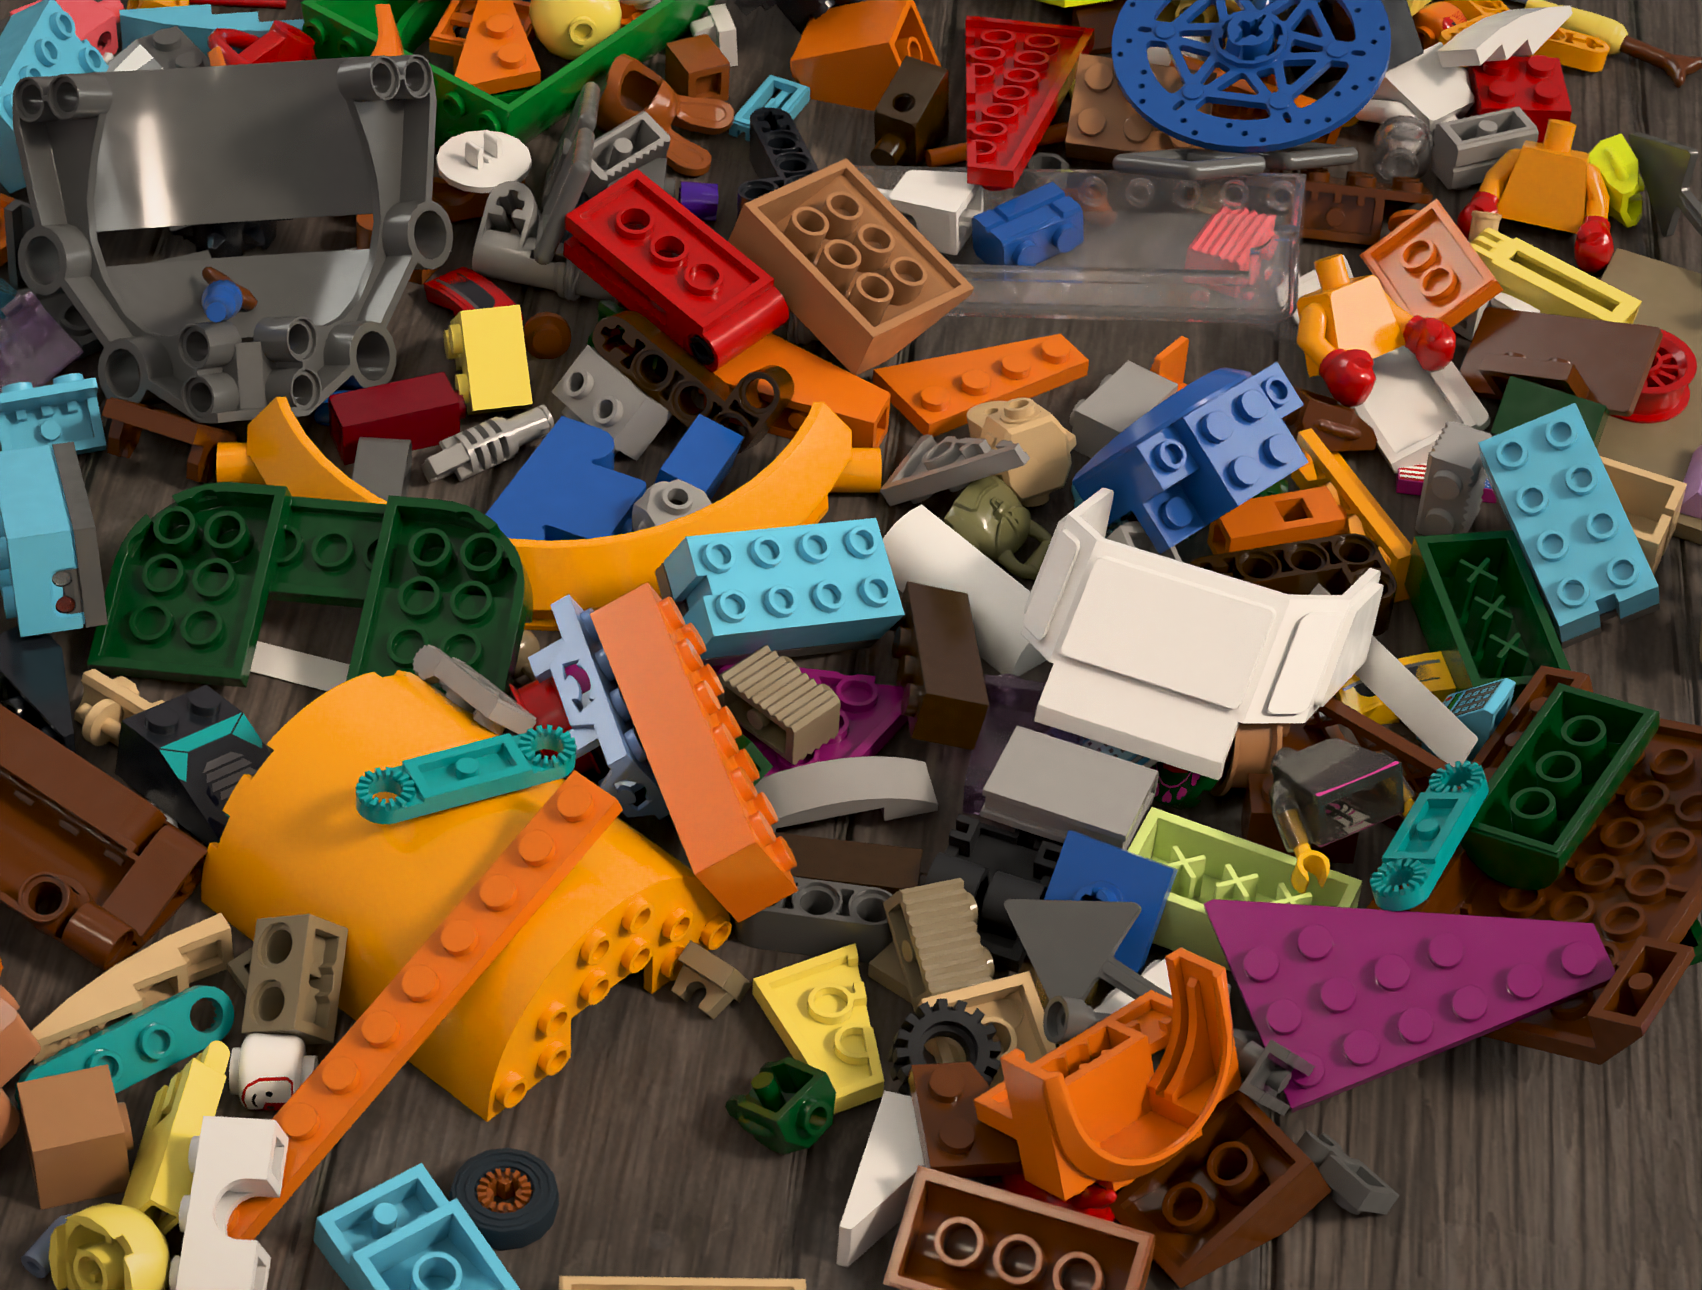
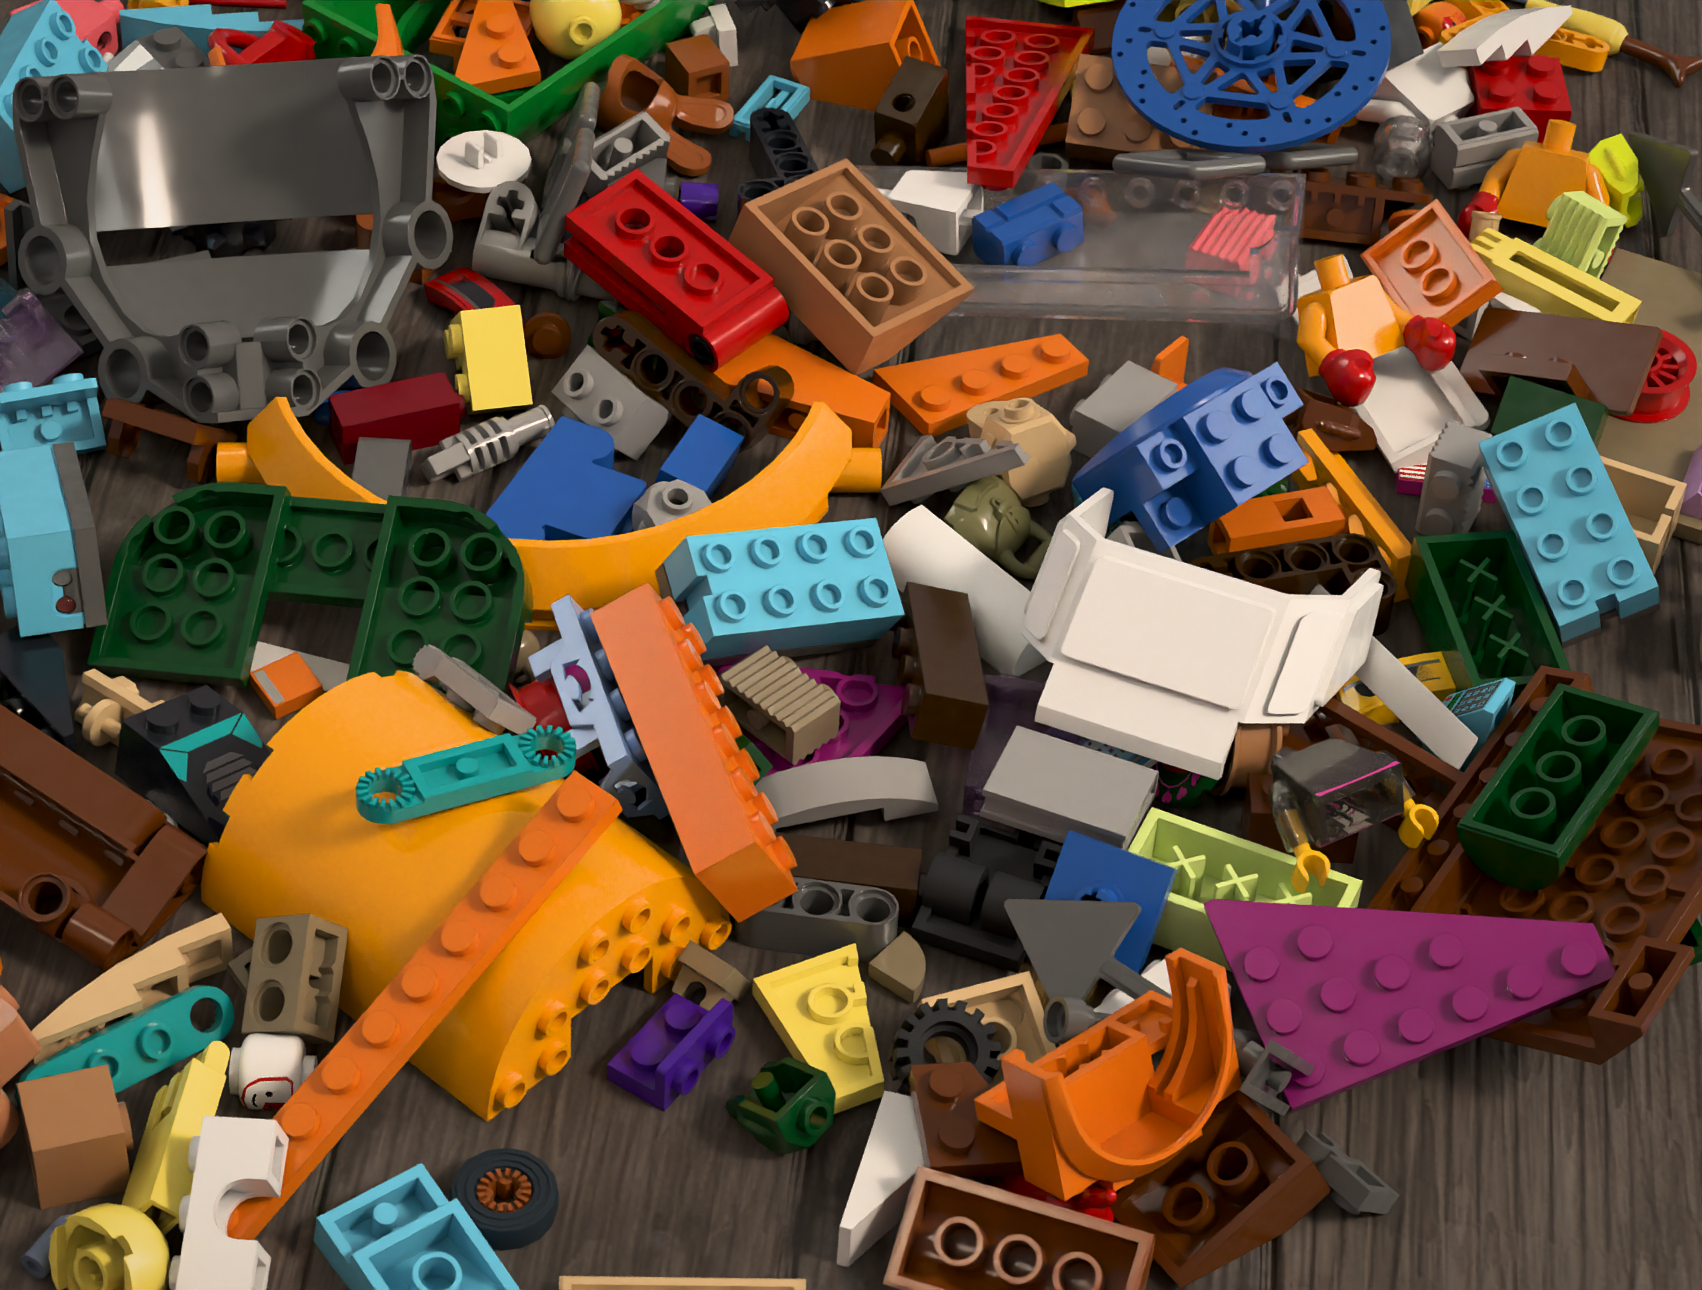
(223, 297): blue piece -> none
(286, 685): none -> orange tile
(673, 1050): none -> dark purple bracket
(938, 939): dark tan brick -> none
(1429, 836): teal plate -> none
(1581, 231): none -> yellowish green brick

